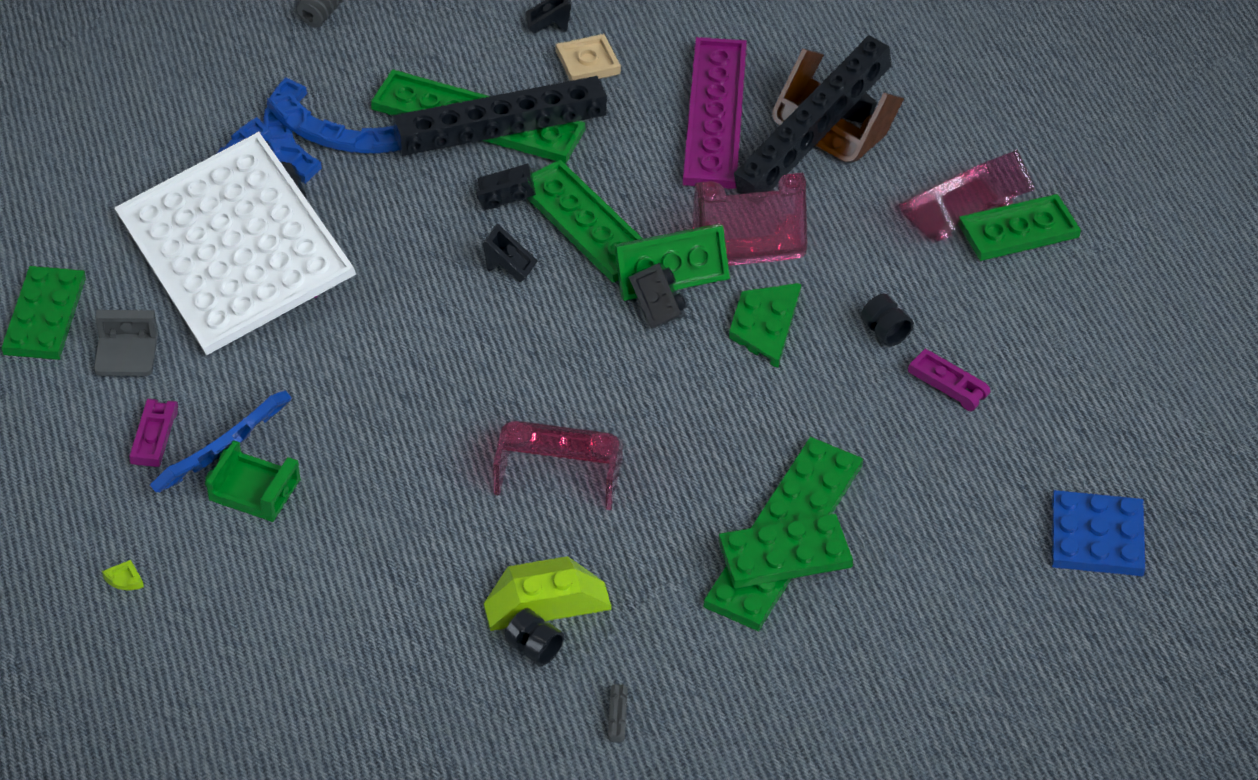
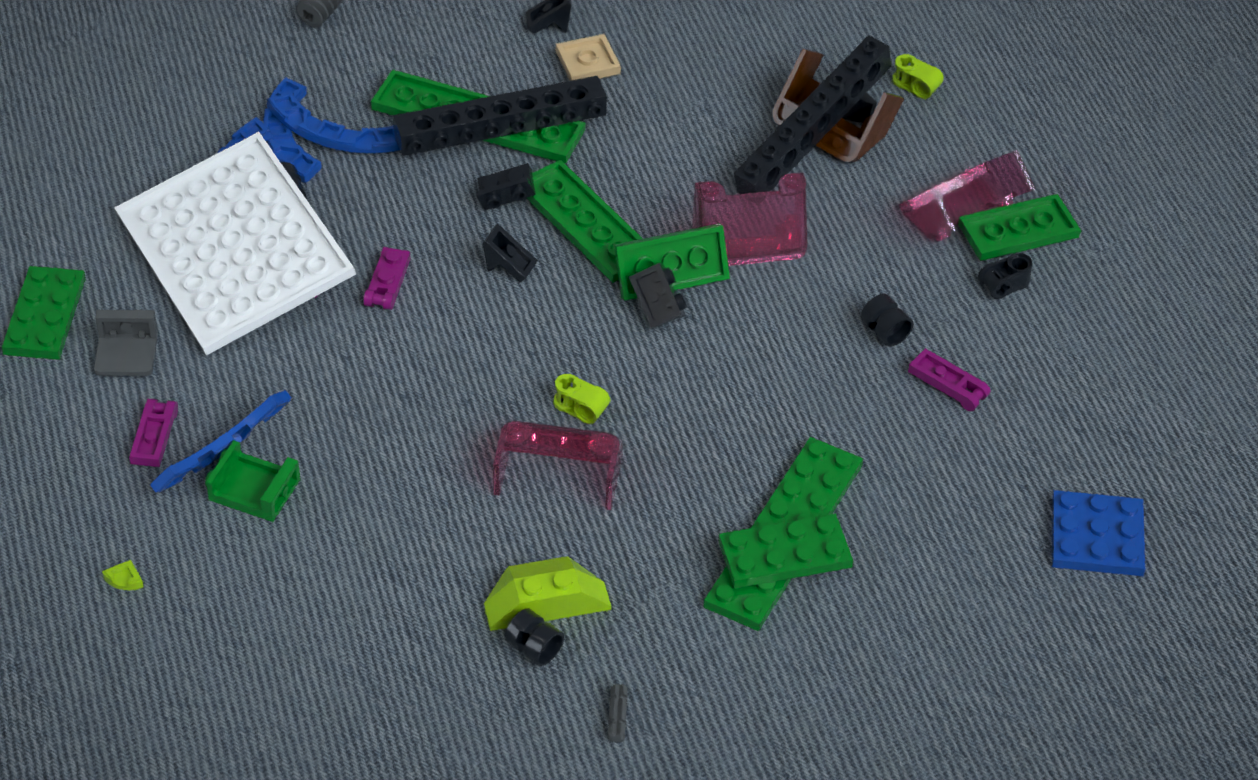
(387, 278): none -> magenta plate
(581, 400): none -> lime piece
(715, 112): magenta plate -> none
(765, 320): green wing -> none
(918, 77): none -> lime piece
(1008, 275): none -> black piece

